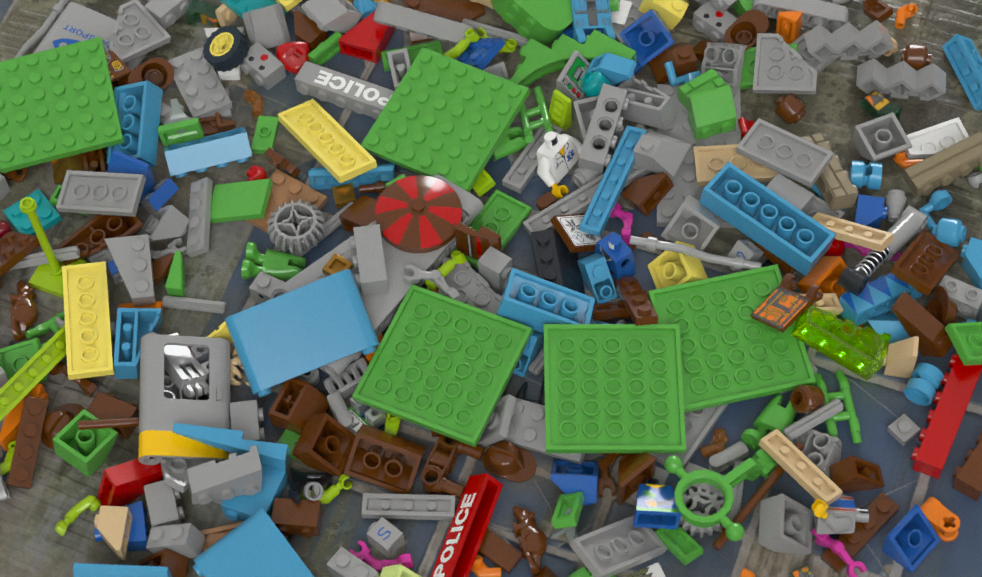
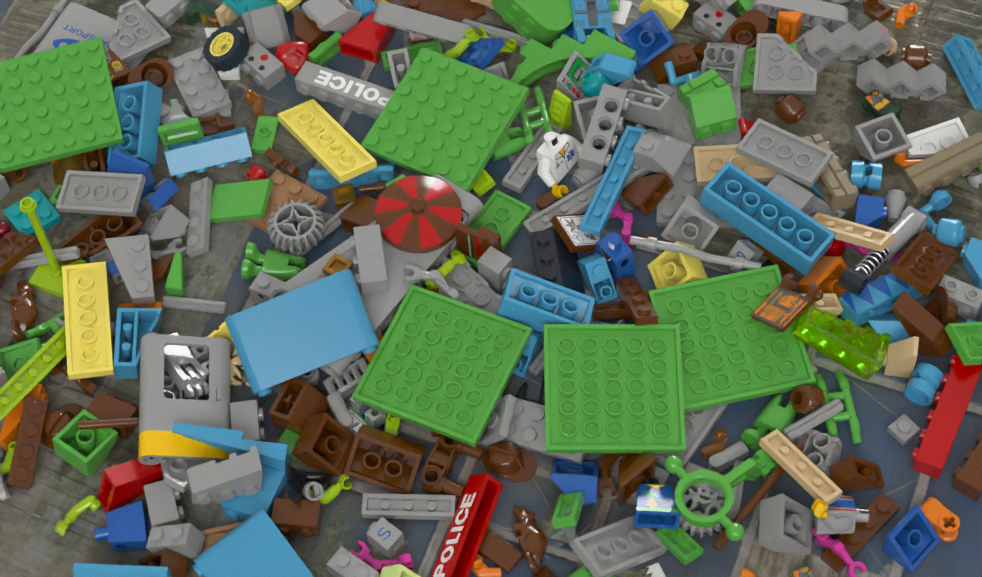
(115, 527): tan slope -> none

